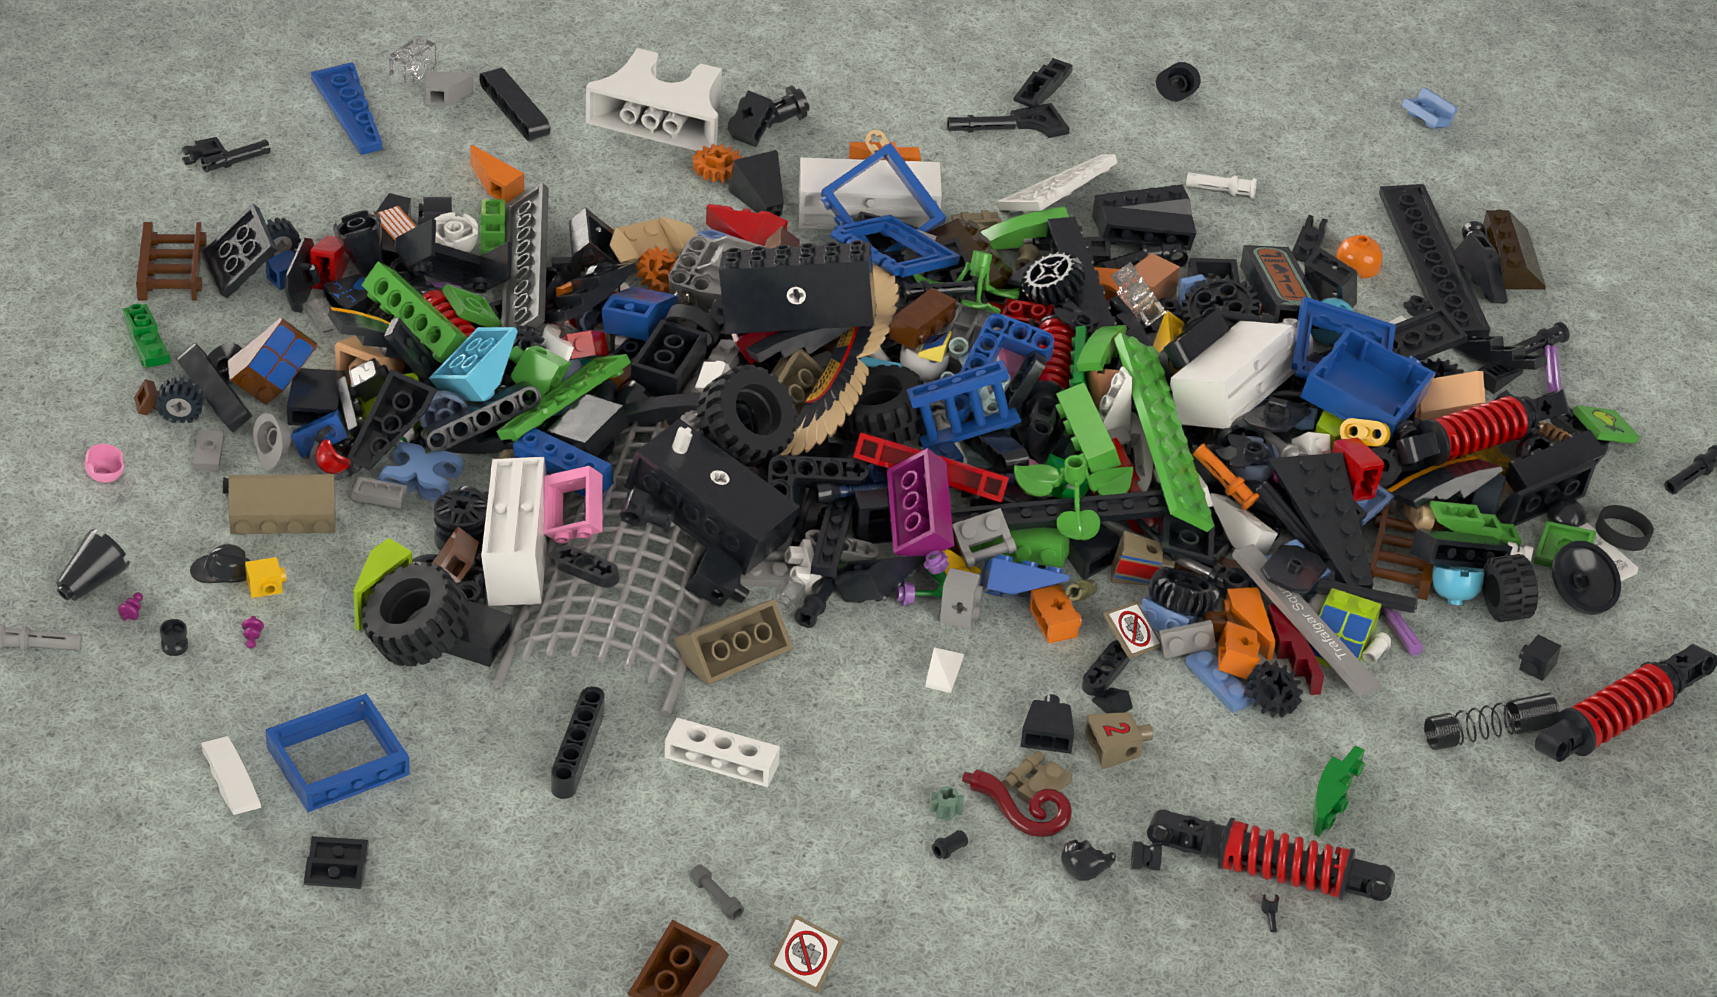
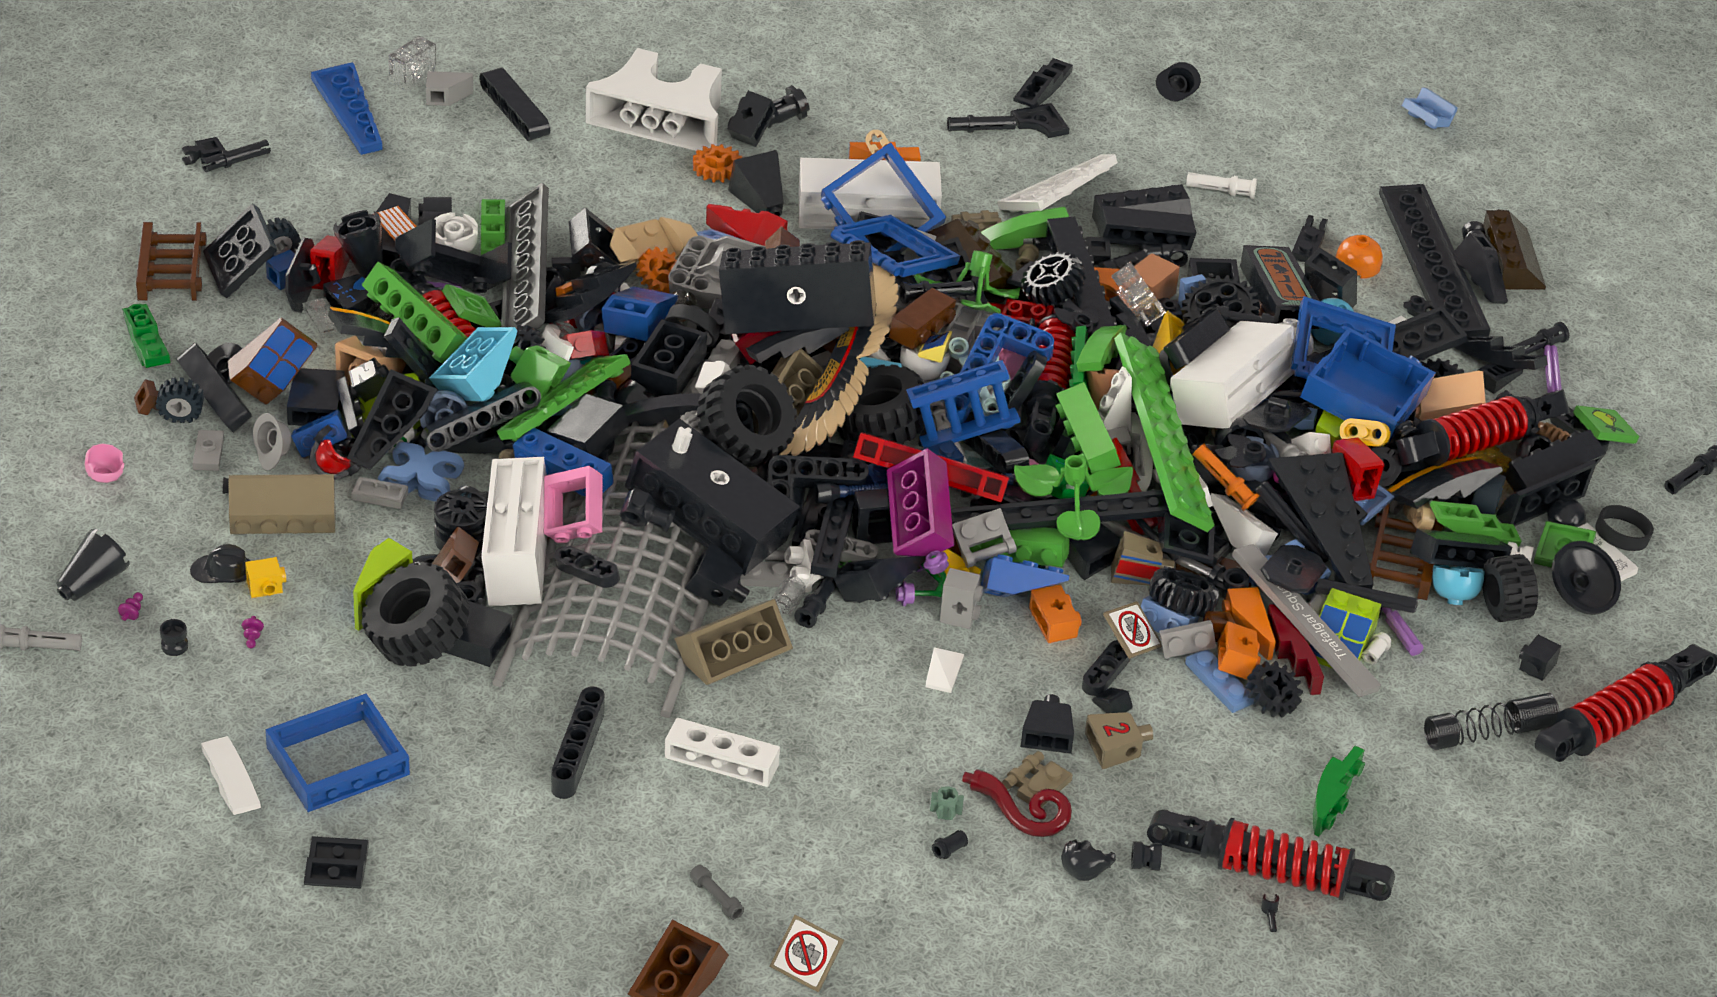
(496, 176): orange slope -> none
(1081, 589): olive pin -> none

